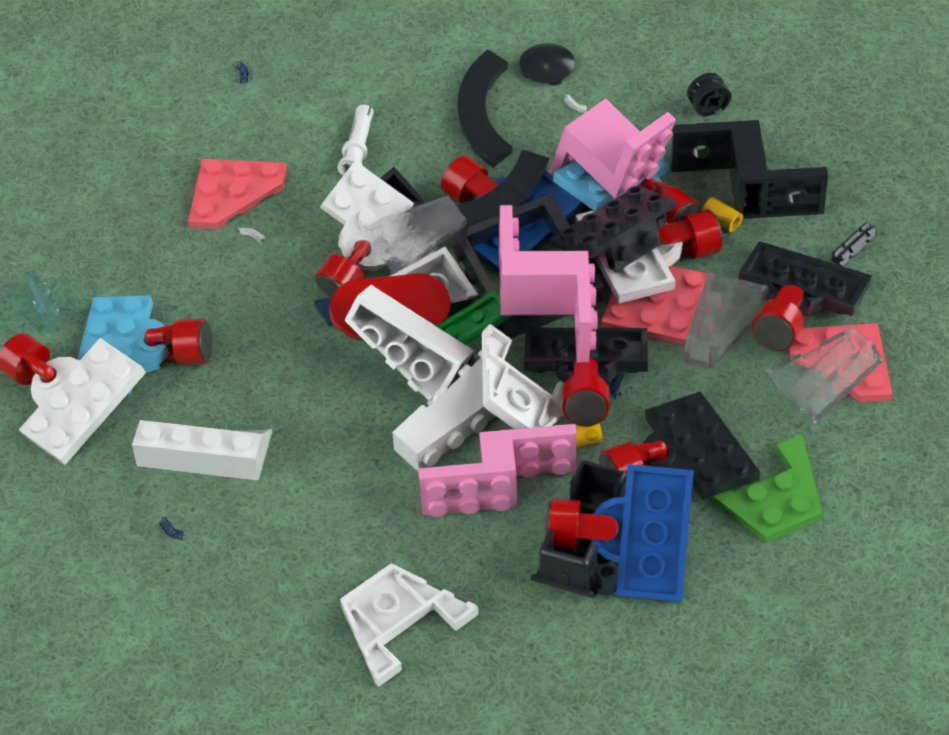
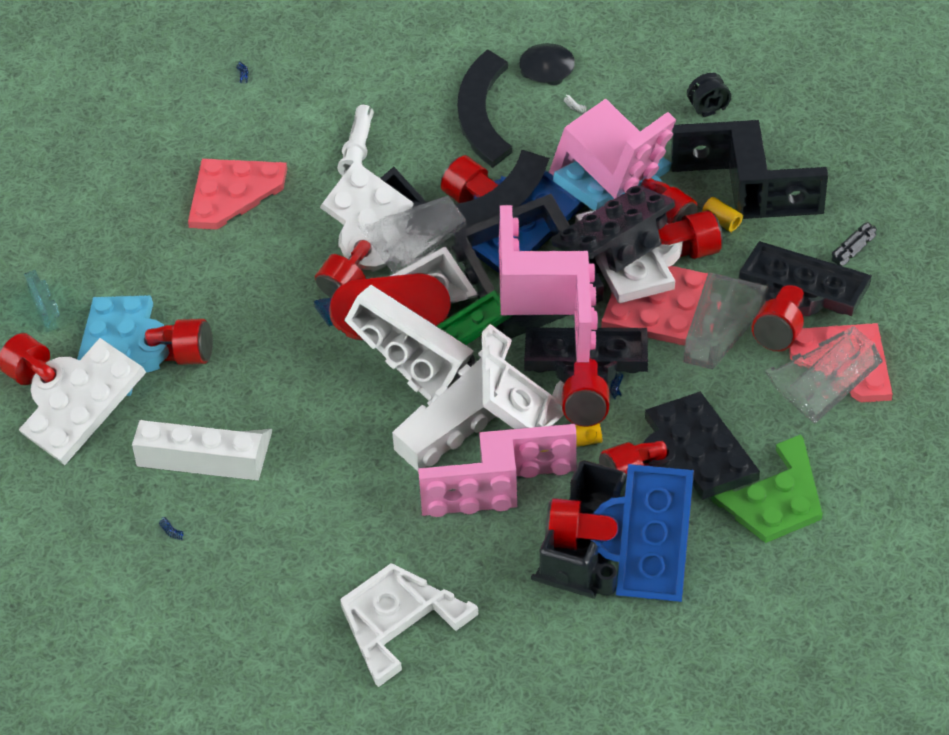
(242, 232): white leg -> none

